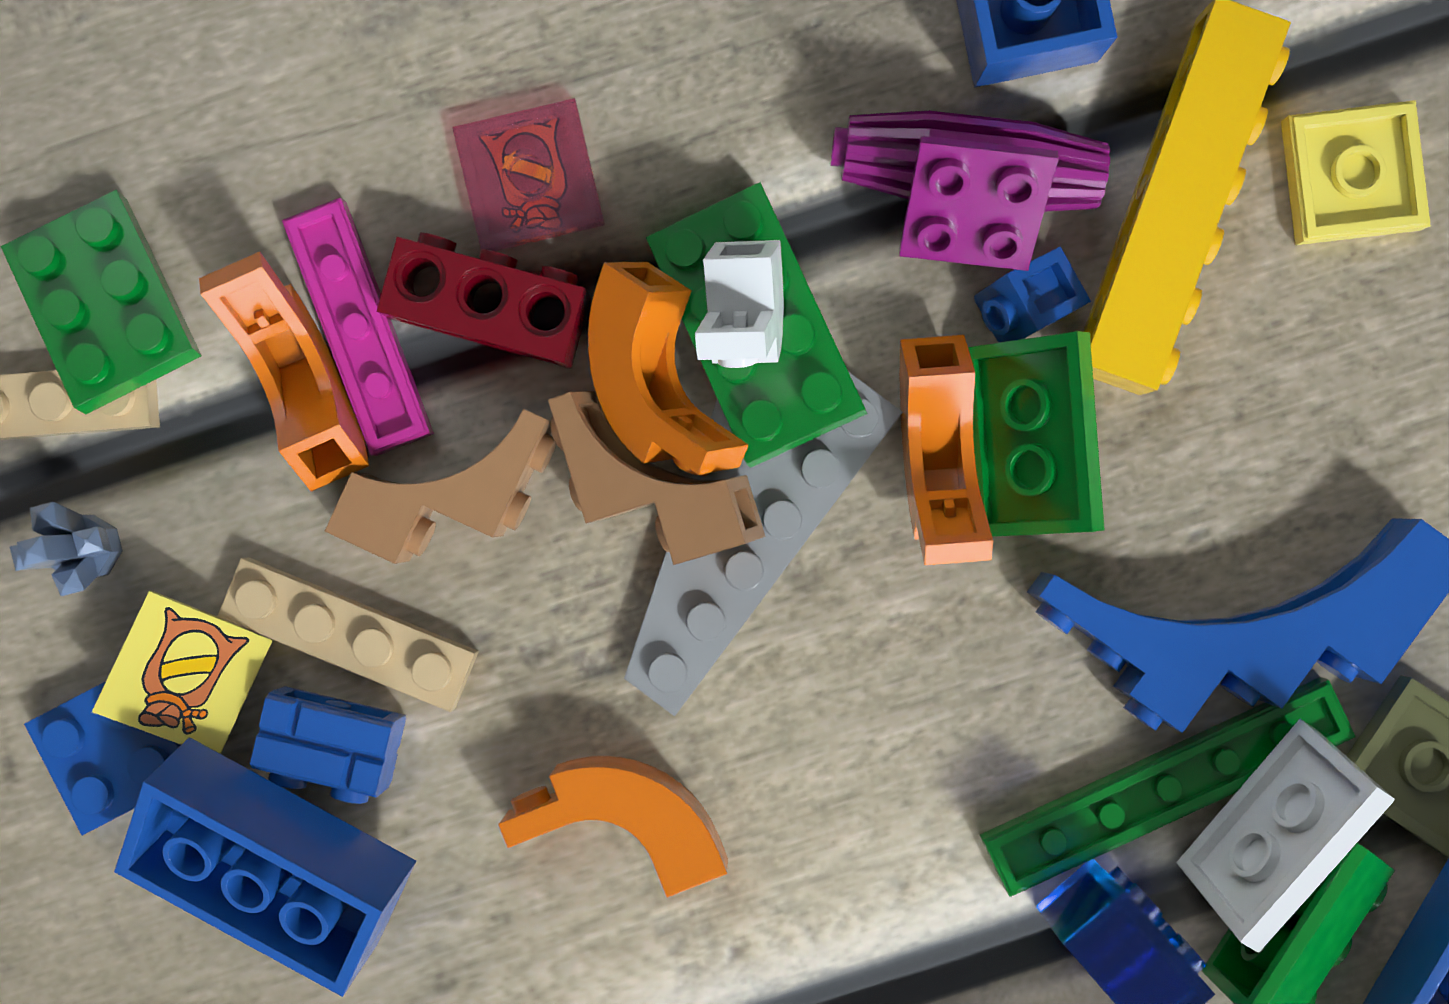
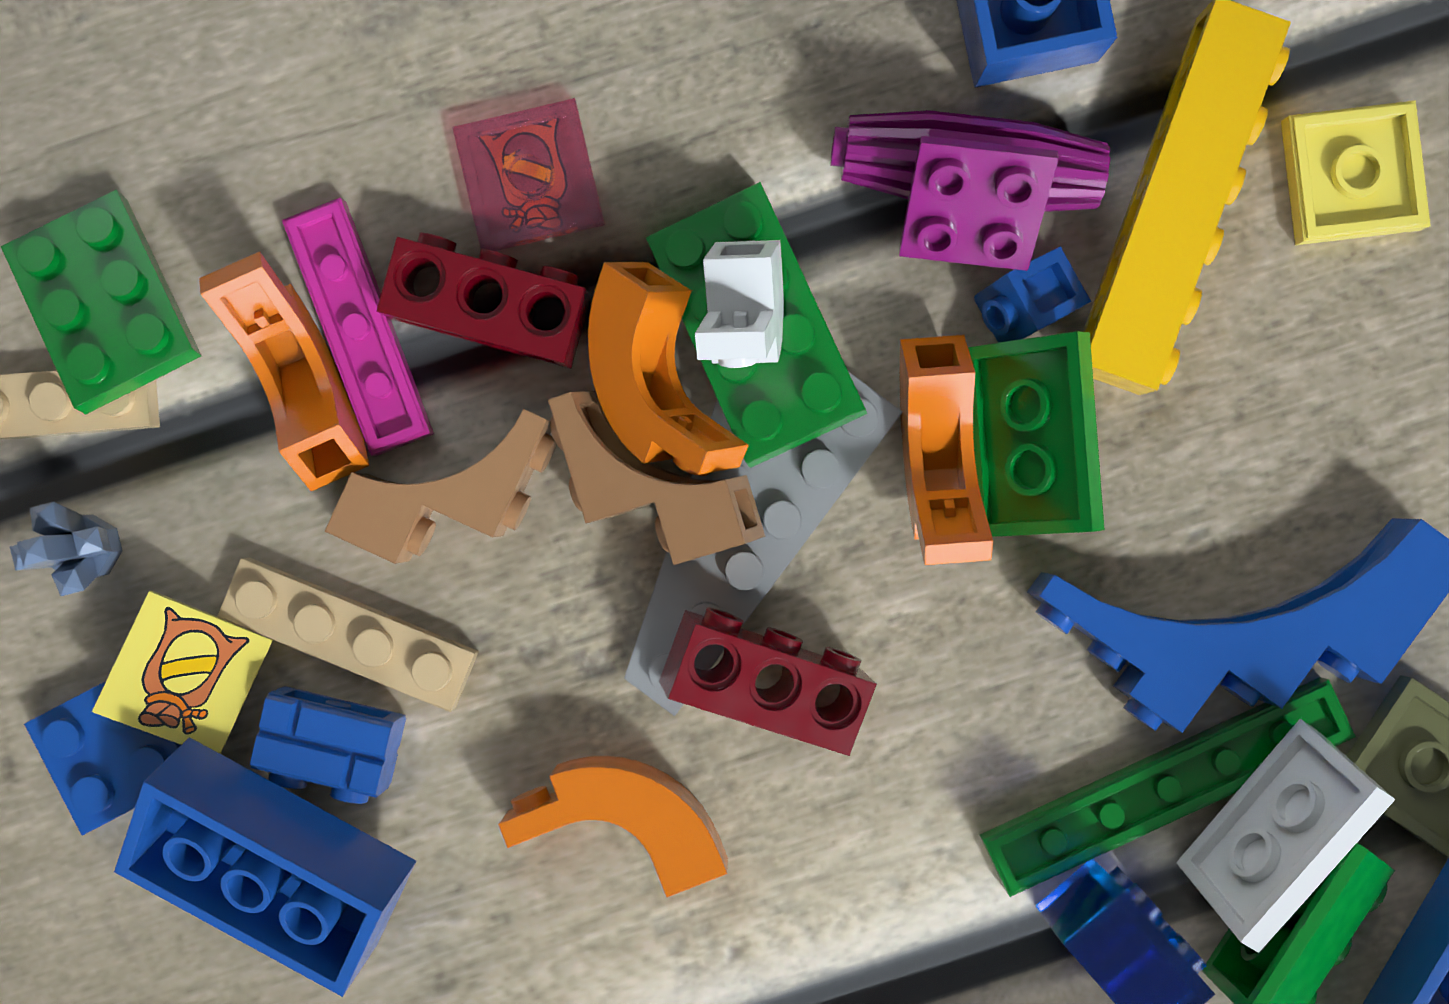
(782, 708): none -> dark red brick

